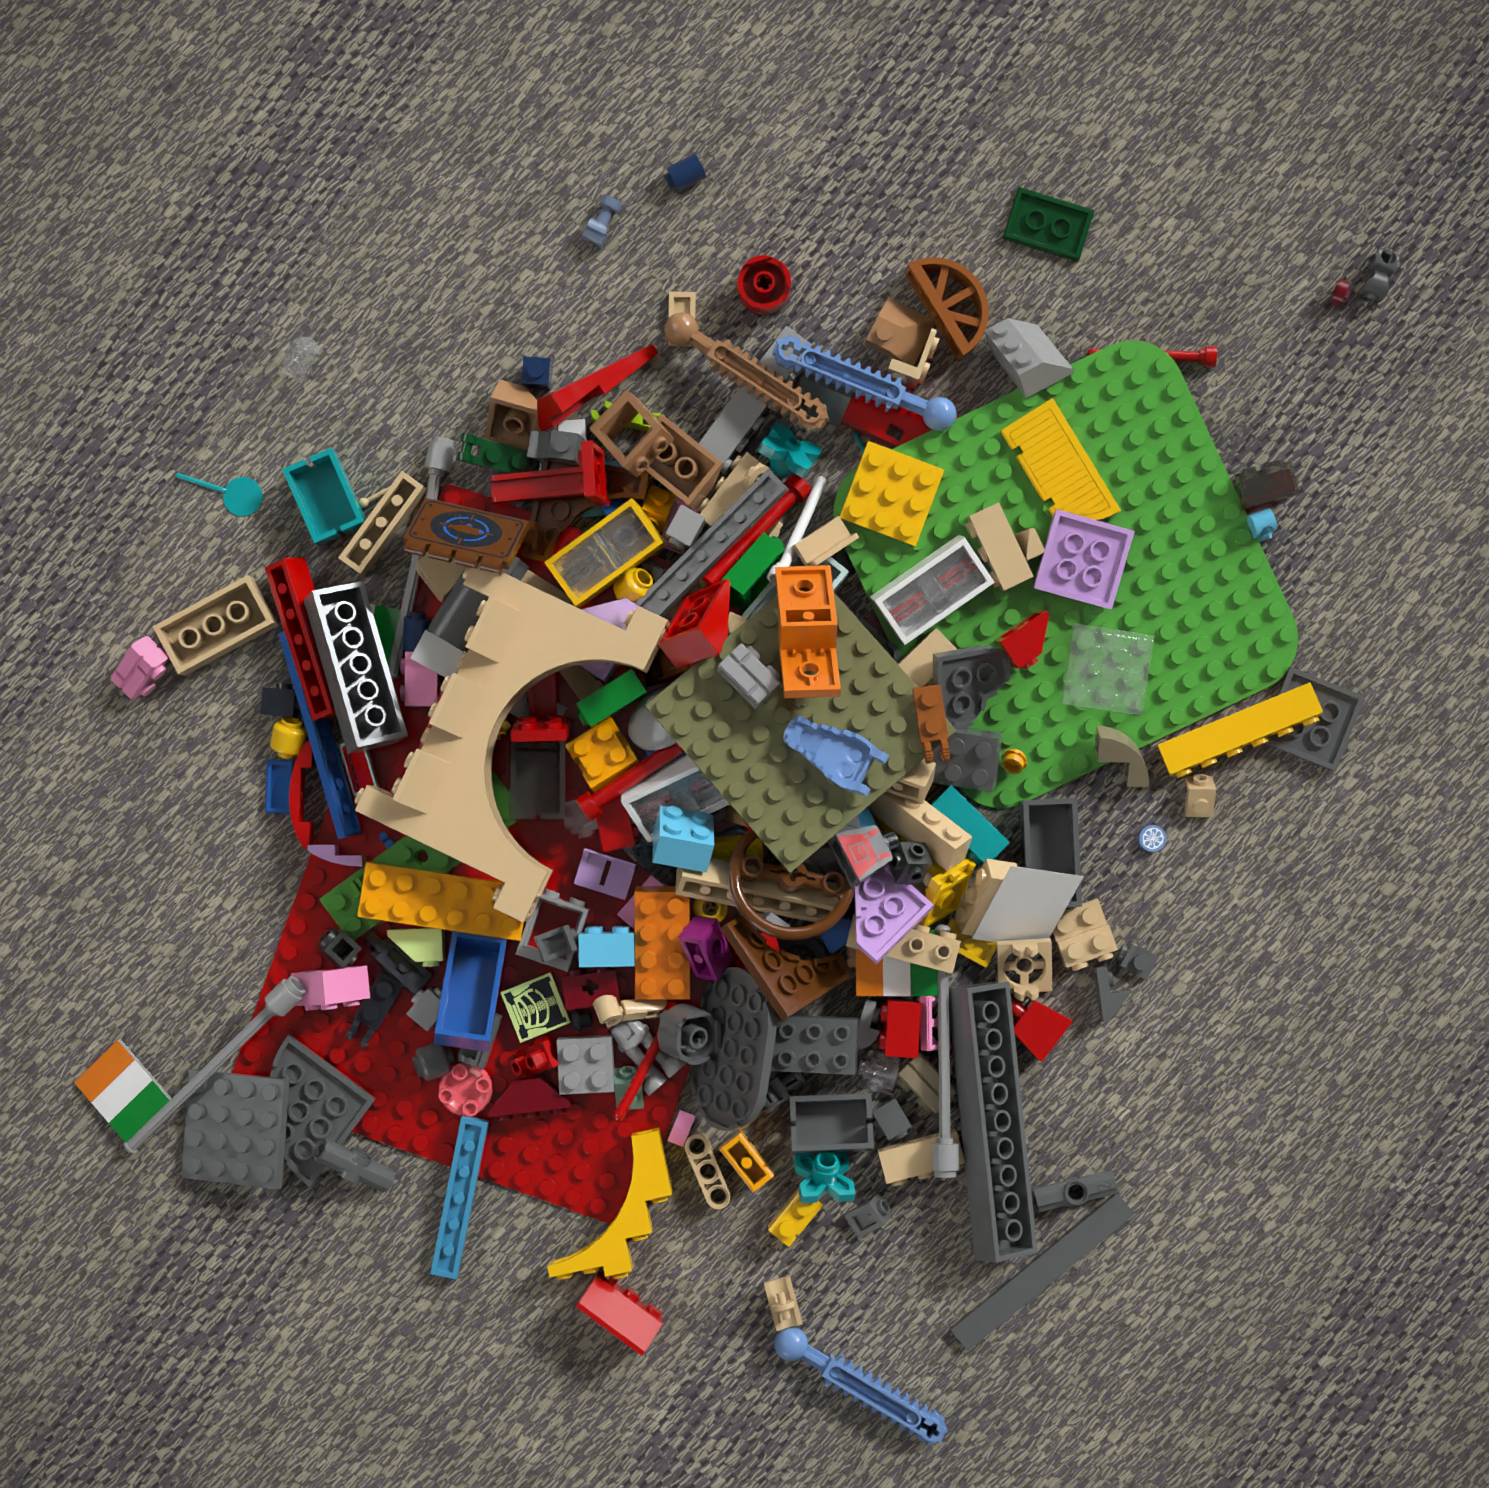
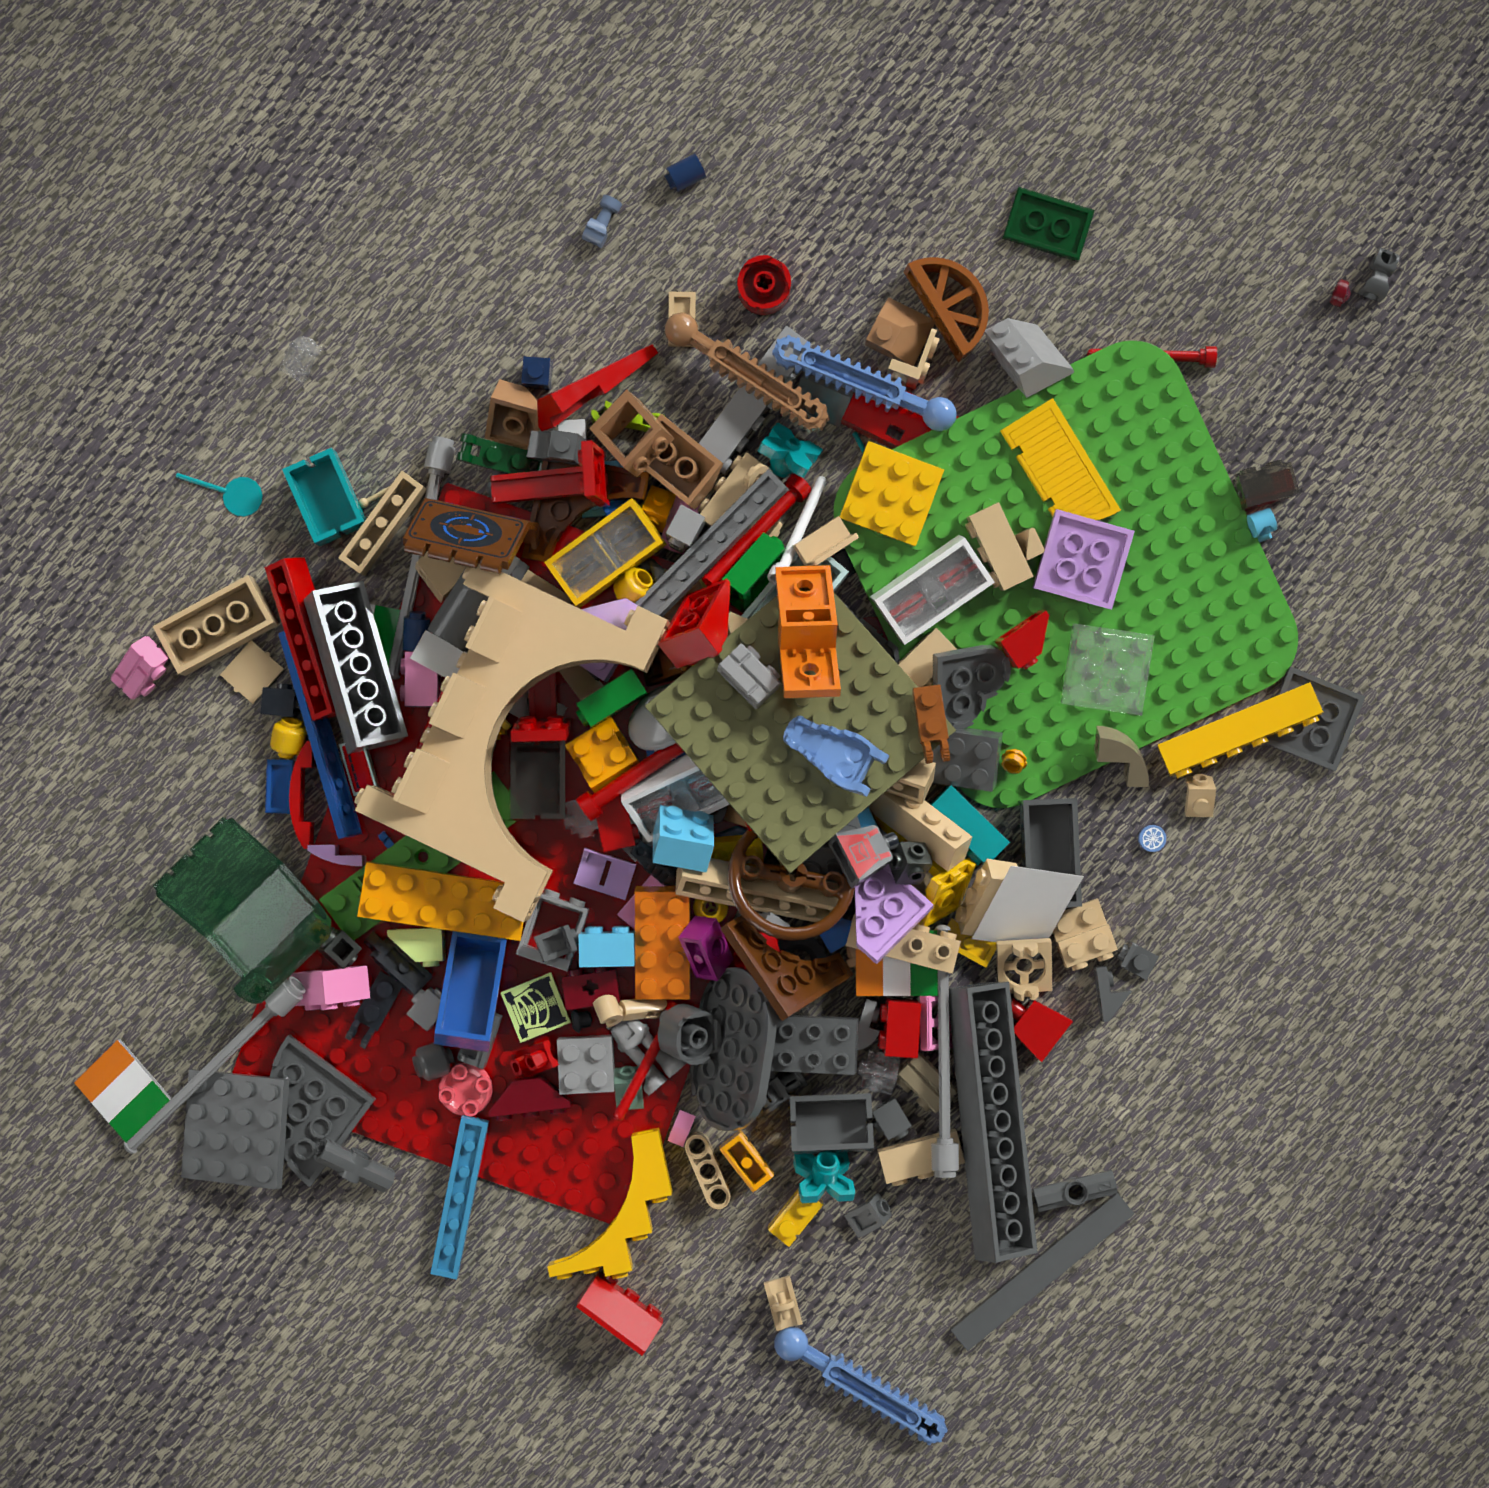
(246, 907): none -> clear green windscreen
(252, 671): none -> tan piece

